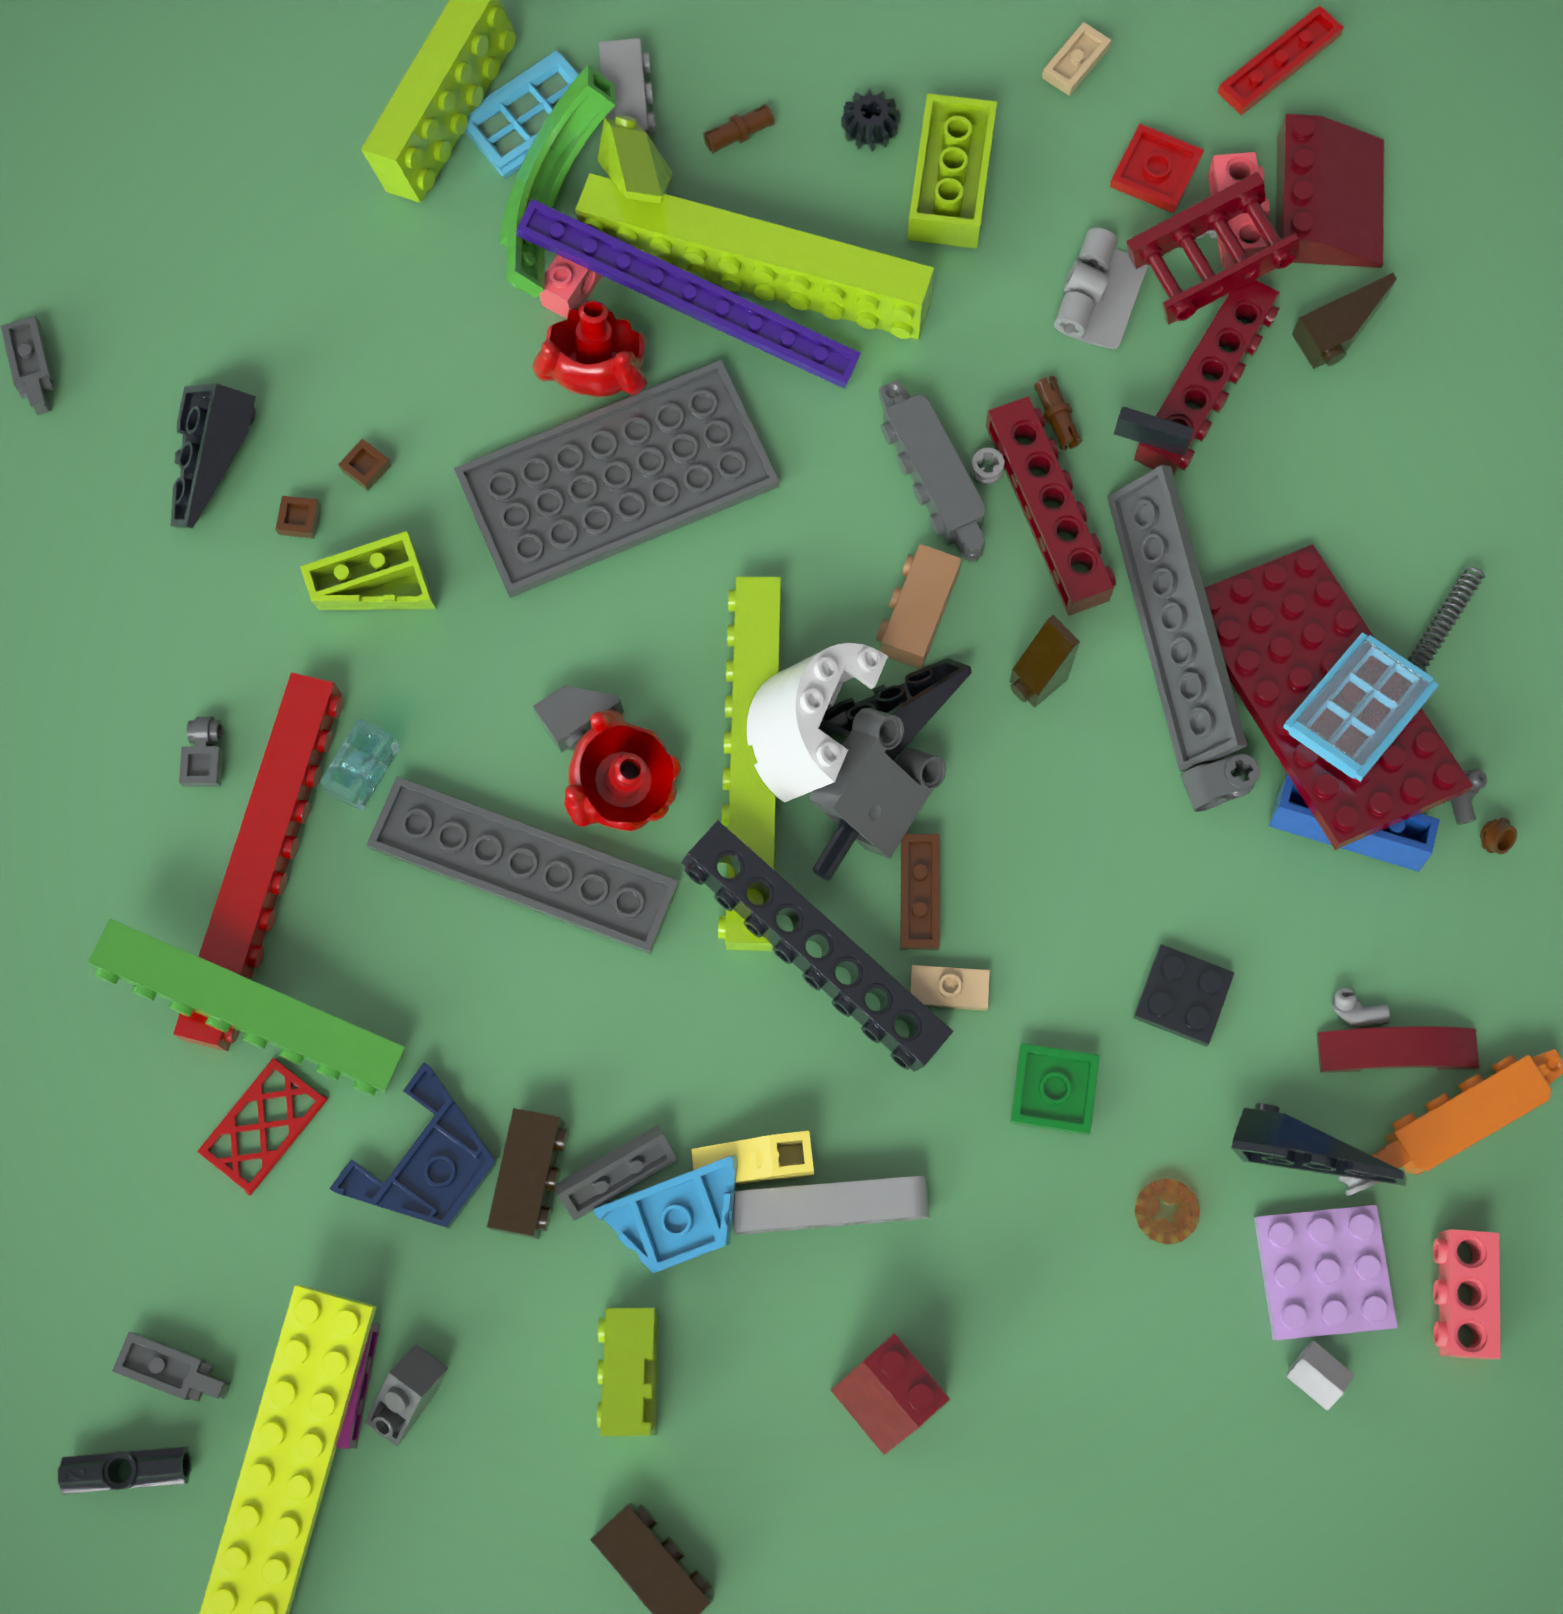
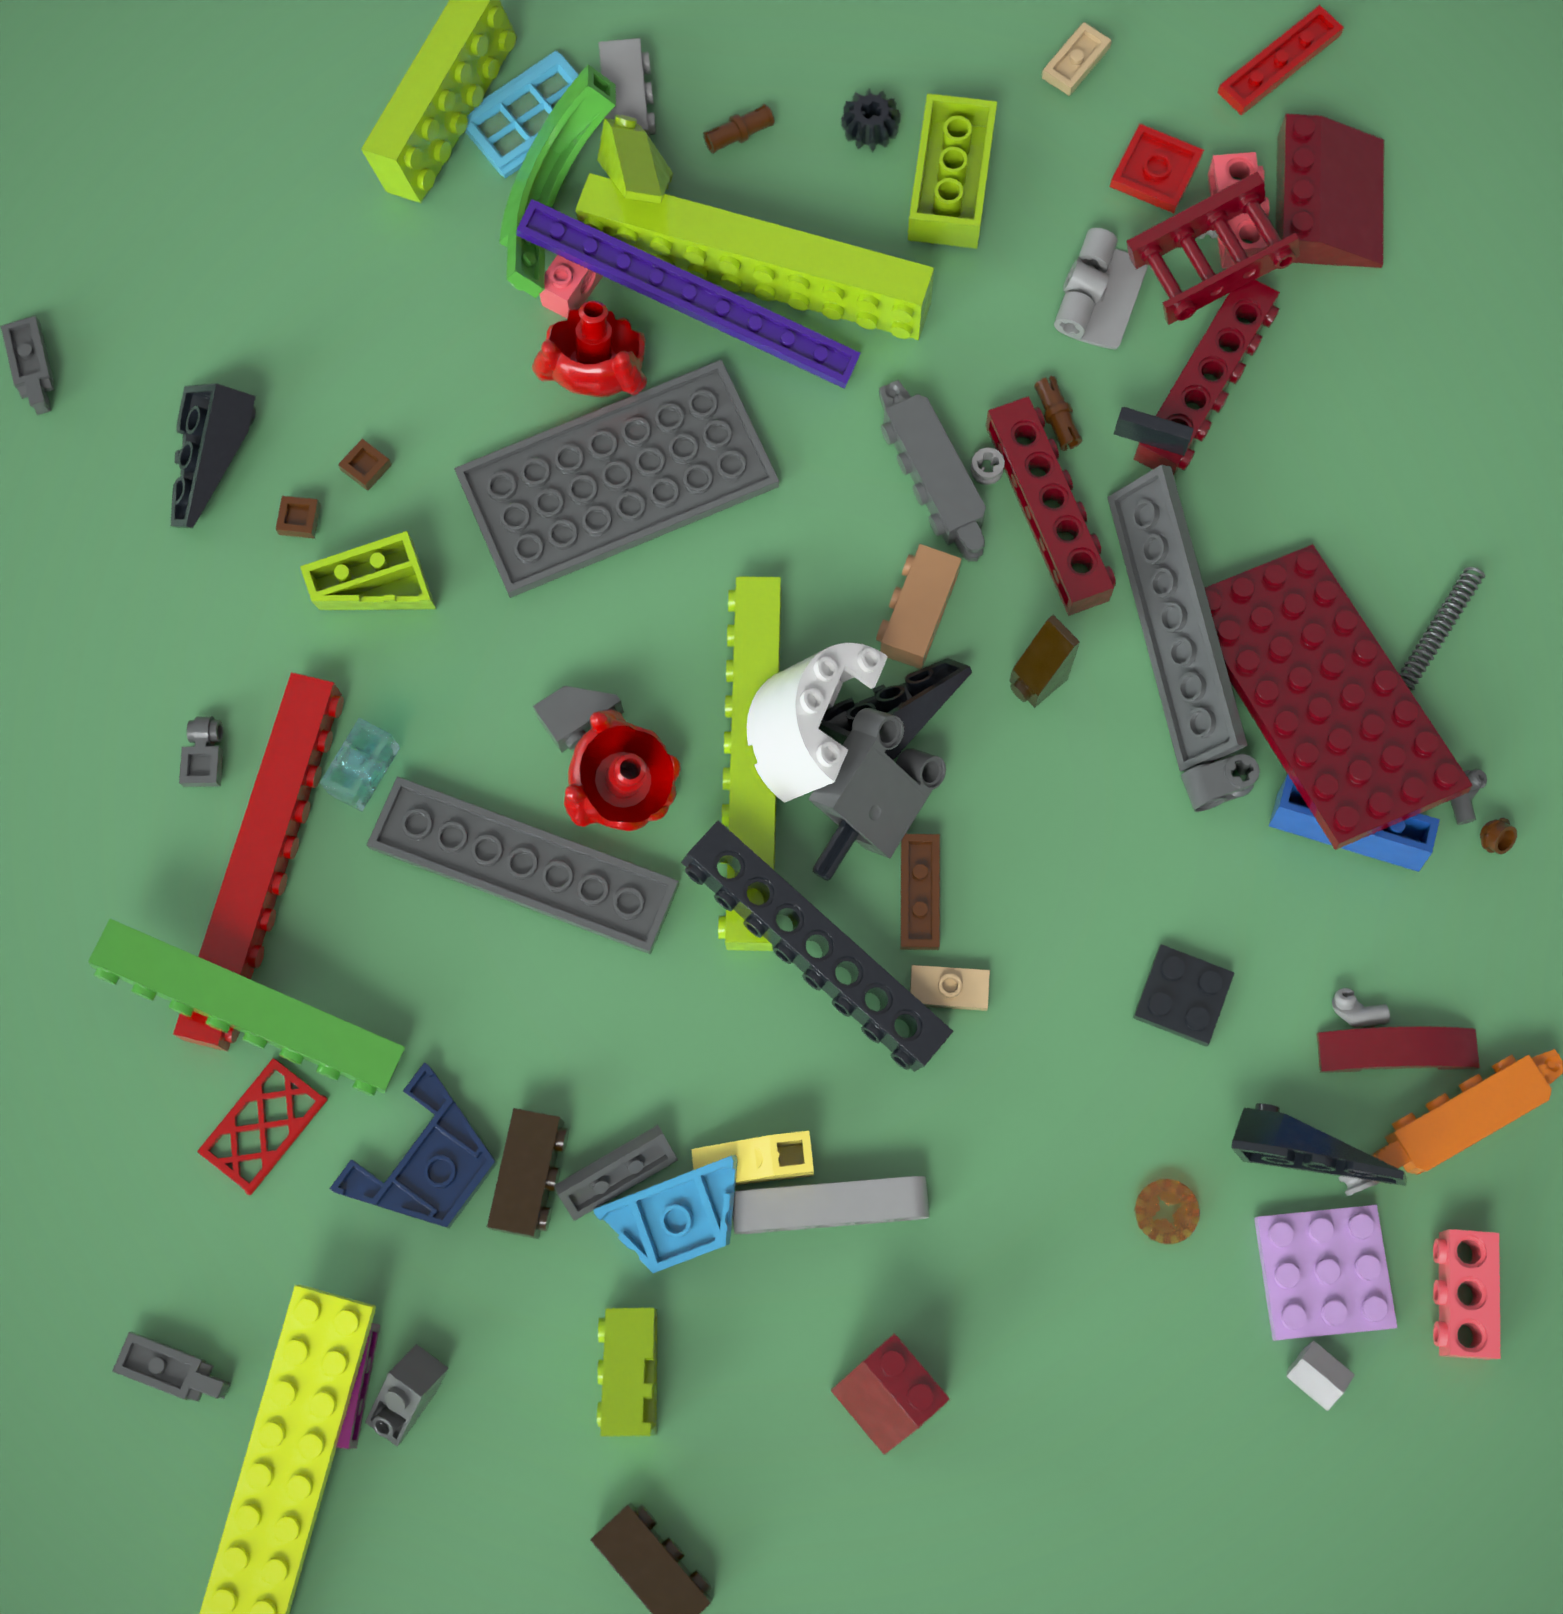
(101, 1472): black piece -> none
(1054, 1089): green plate -> none
(1333, 328): dark brown slope -> none
(1361, 706): clear piece -> none

